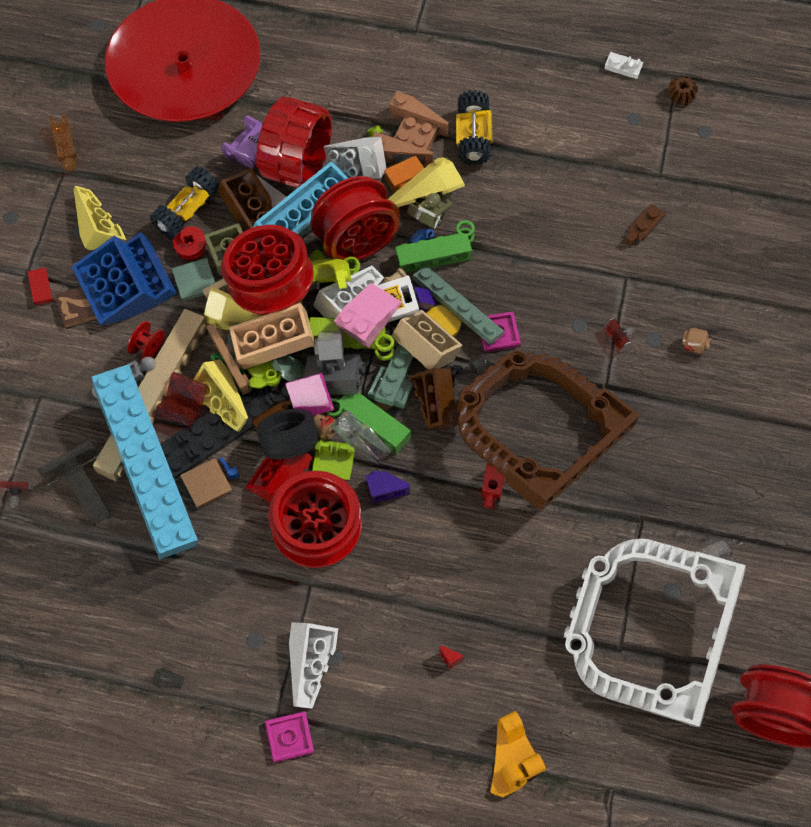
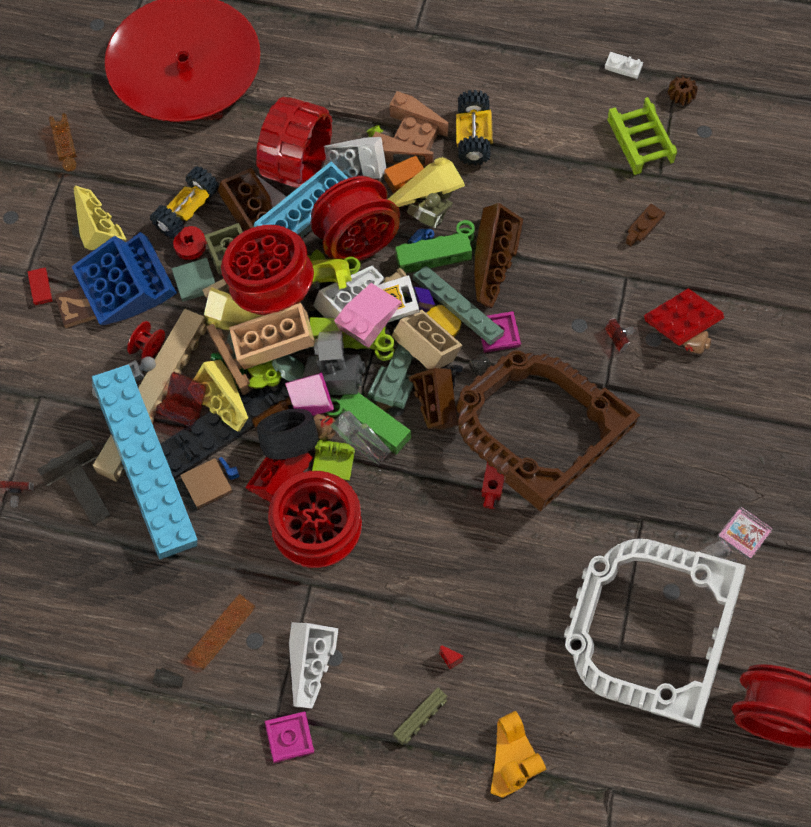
(221, 631): none -> clear orange plate
(244, 148): medium lavender piece -> none
(385, 486): dark purple slope -> none
(420, 717): none -> olive piece
(495, 247): none -> reddish brown wedge
(630, 147): none -> lime fence
(684, 317): none -> red plate
(745, 533): none -> clear tile

